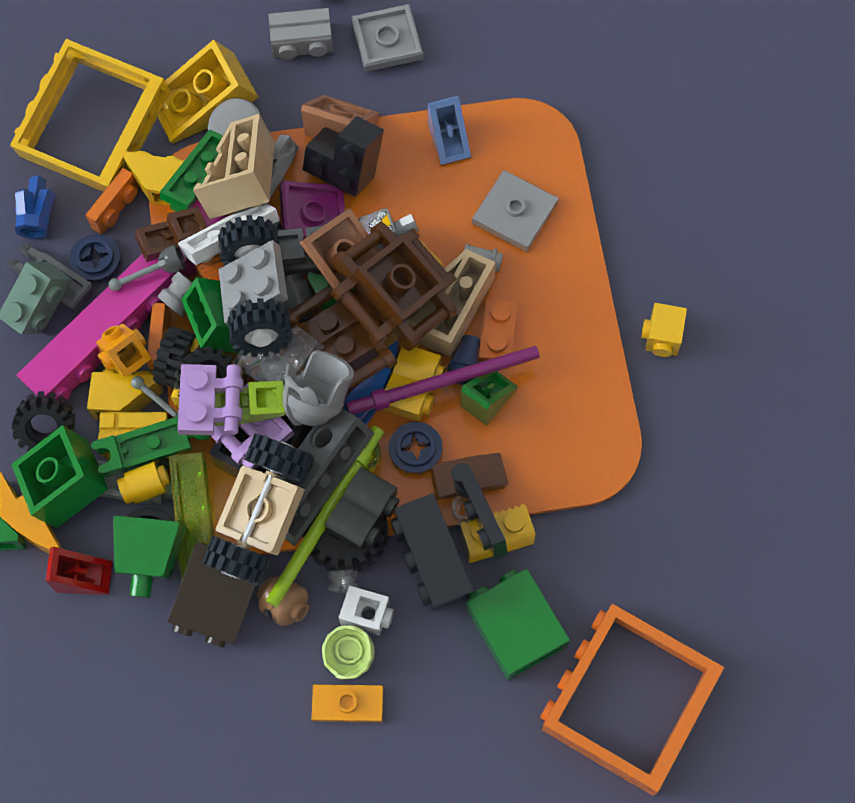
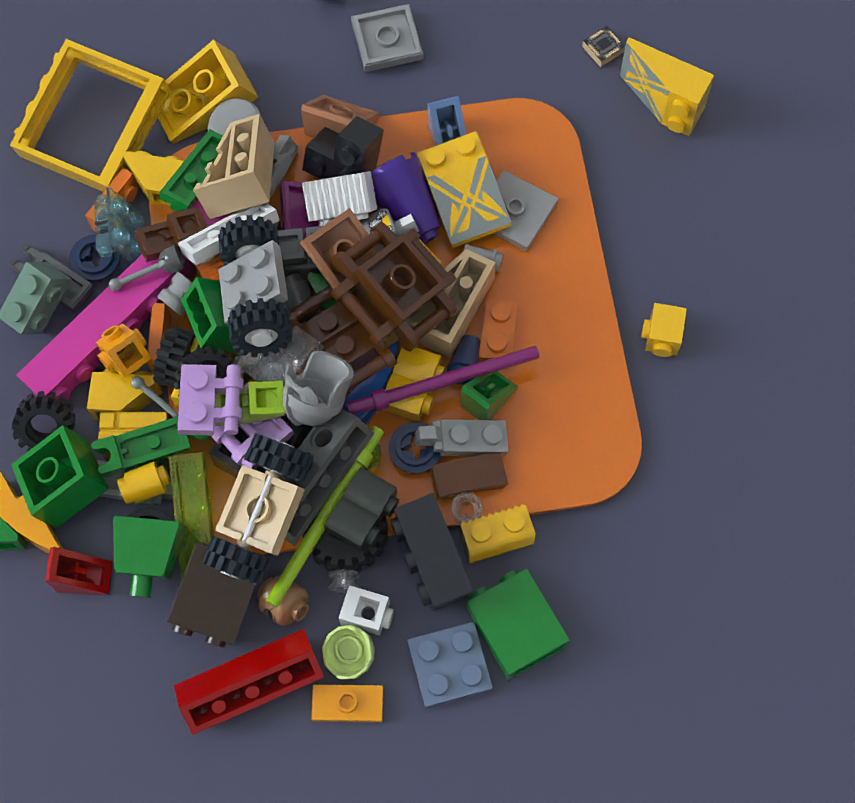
(33, 209): blue rock -> none
(116, 226): none -> clear light blue hinge
(247, 681): none -> red brick
(300, 33): light grey brick -> none
(332, 196): none -> white brick
(404, 191): none -> dark purple cone
(449, 665): none -> sand blue plate
(464, 189): none -> yellow slope
(464, 437): none -> light grey hinge
(479, 510): black plate -> none
(569, 682): orange window -> none
(603, 46): none -> tile
(666, 85): none -> yellow slope

